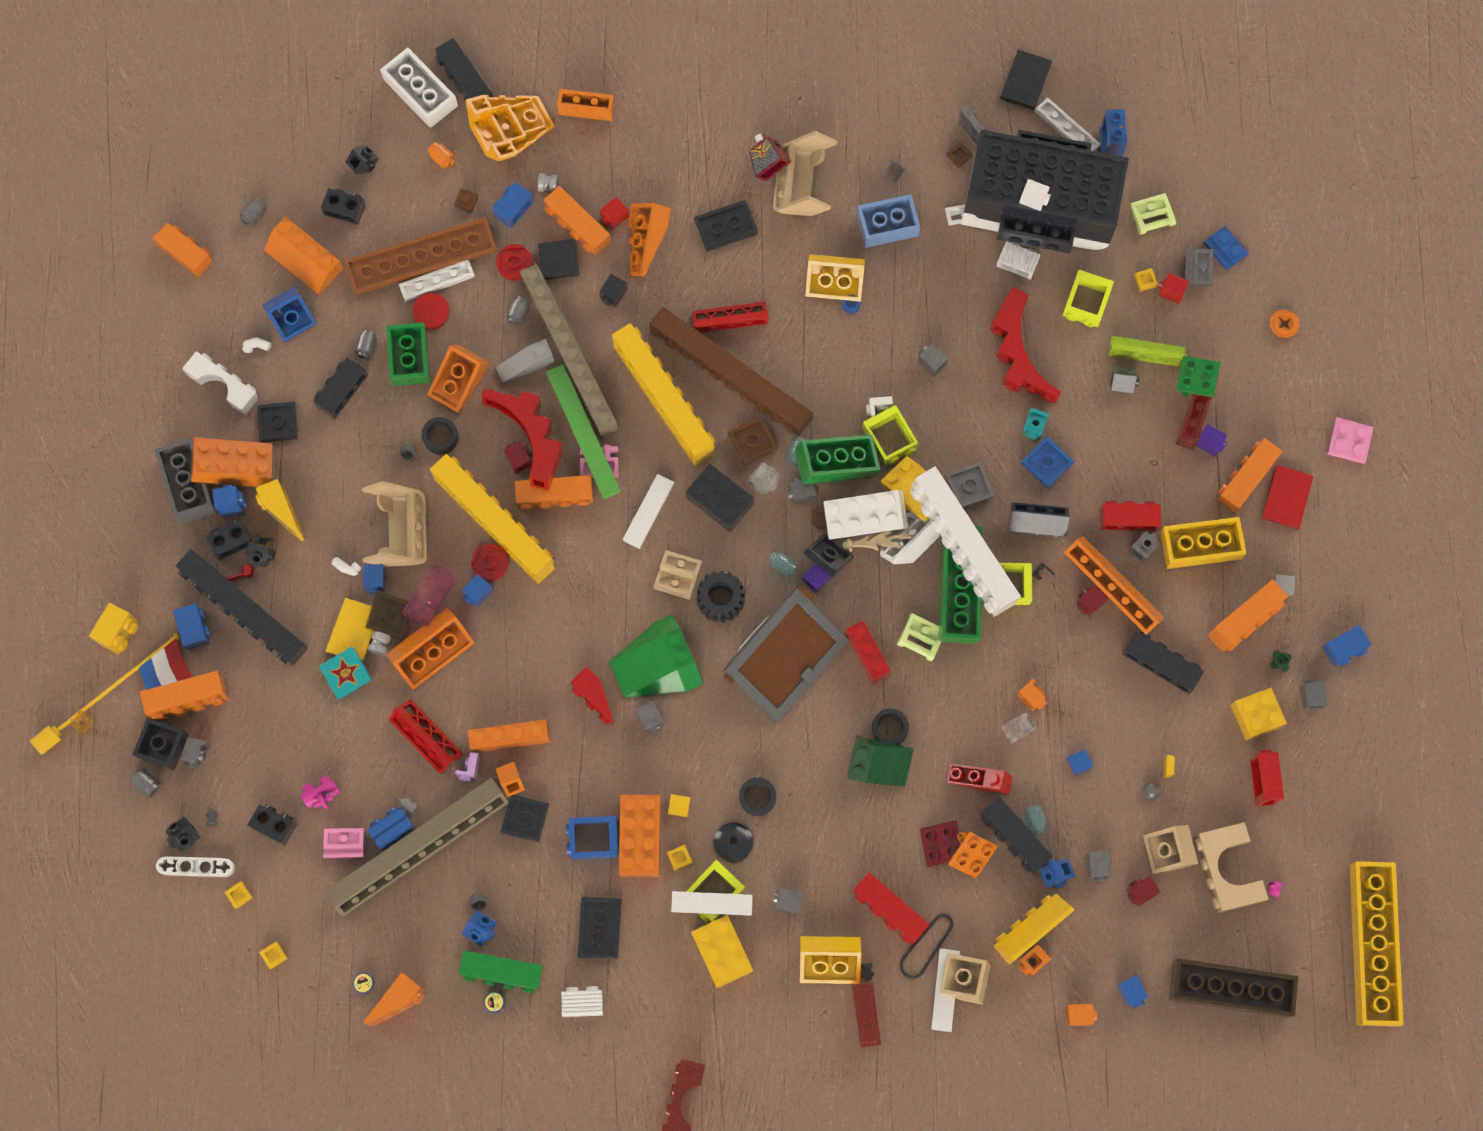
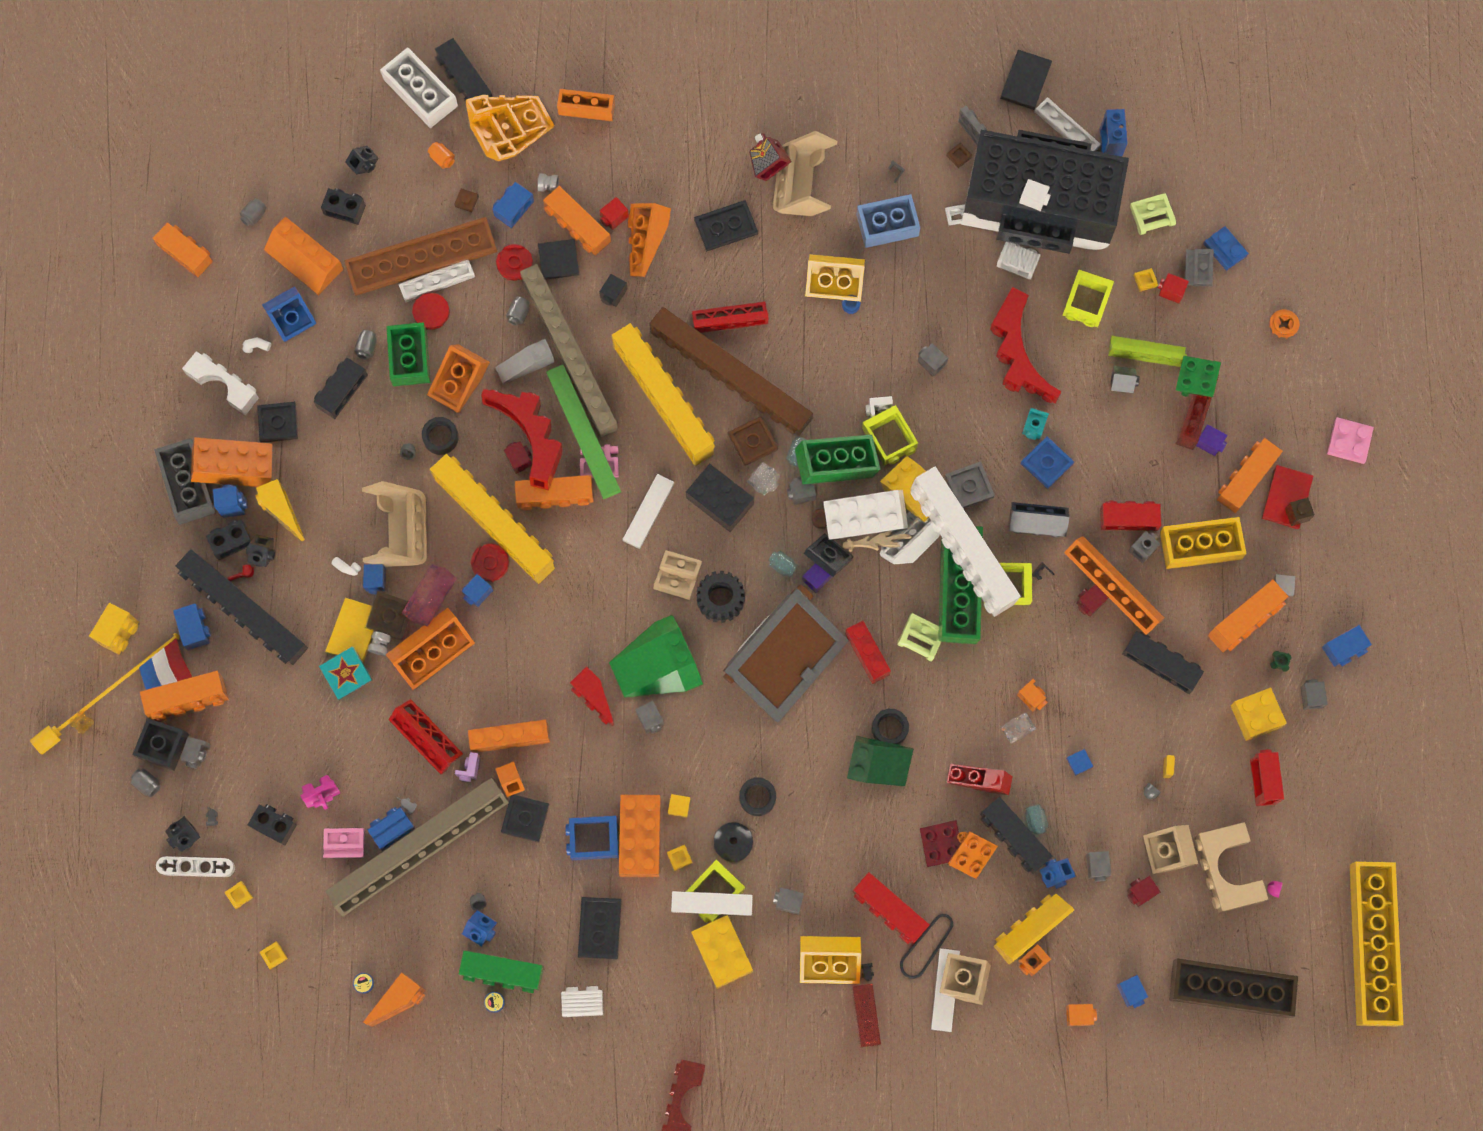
(1299, 511): none -> dark brown brick

